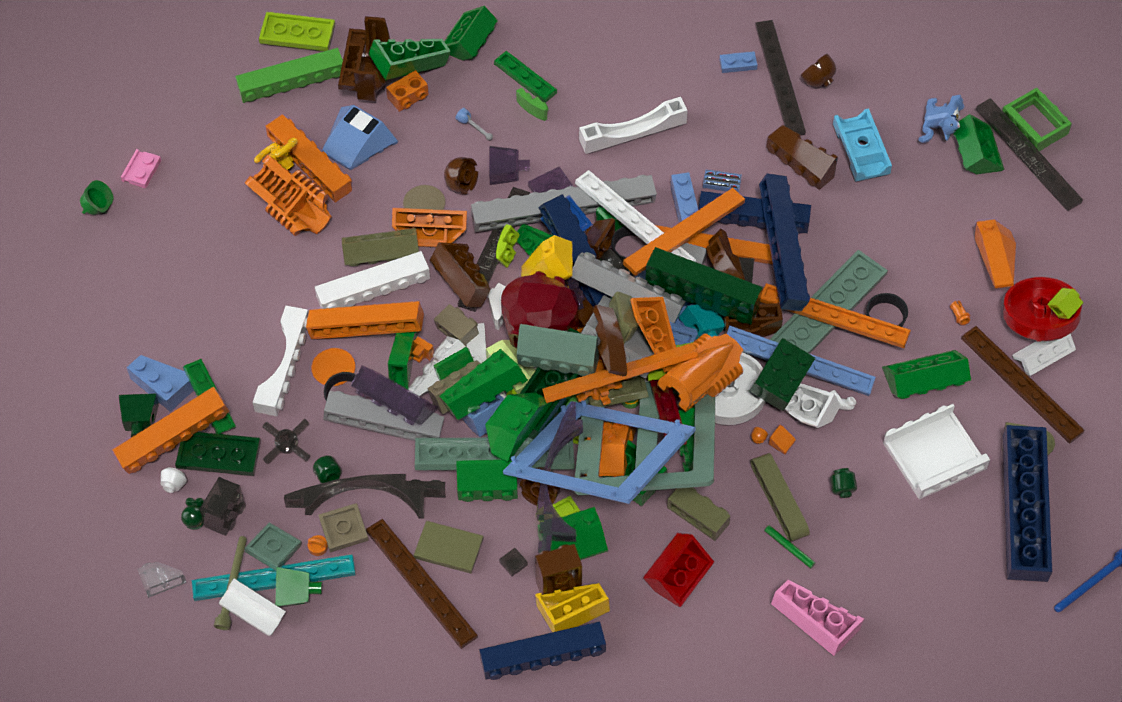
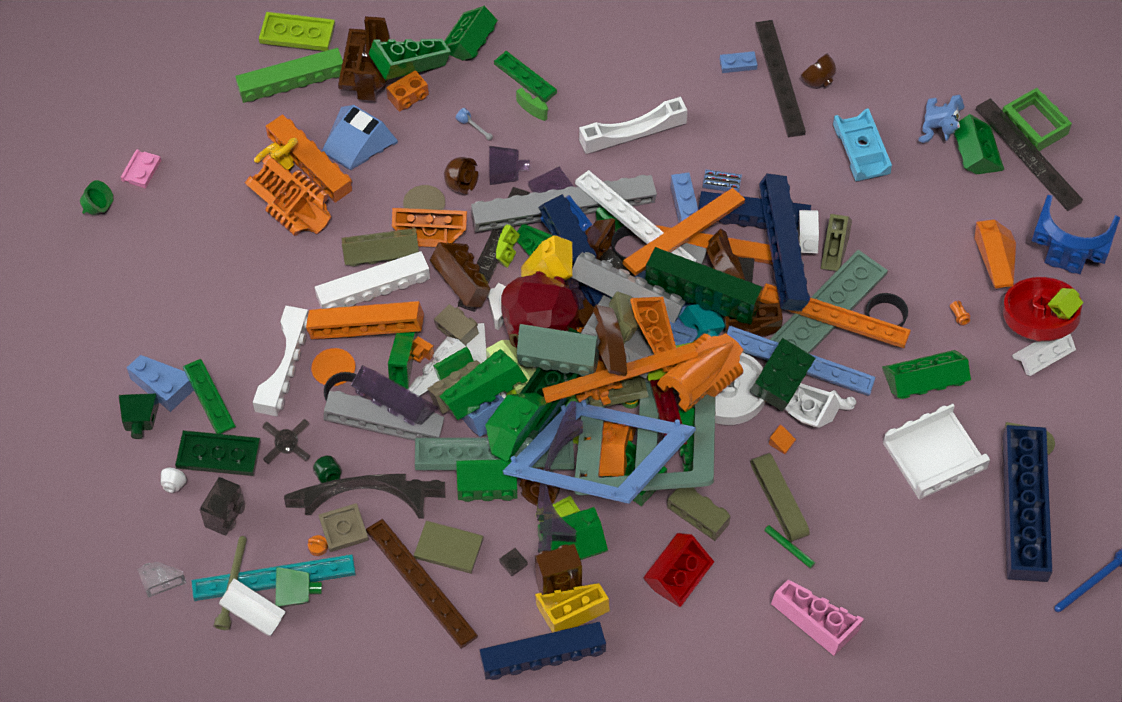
(171, 430): orange brick -> none
(191, 514): dark green piece -> none
(273, 546): sand green tile -> none
(758, 435): orange hinge -> none
(802, 156): reddish brown wedge -> none
(808, 231): none -> white slope
(836, 242): none -> olive slope
(843, 482): dark green head -> none
(1023, 384): reddish brown tile -> none
(1068, 250): none -> blue piece

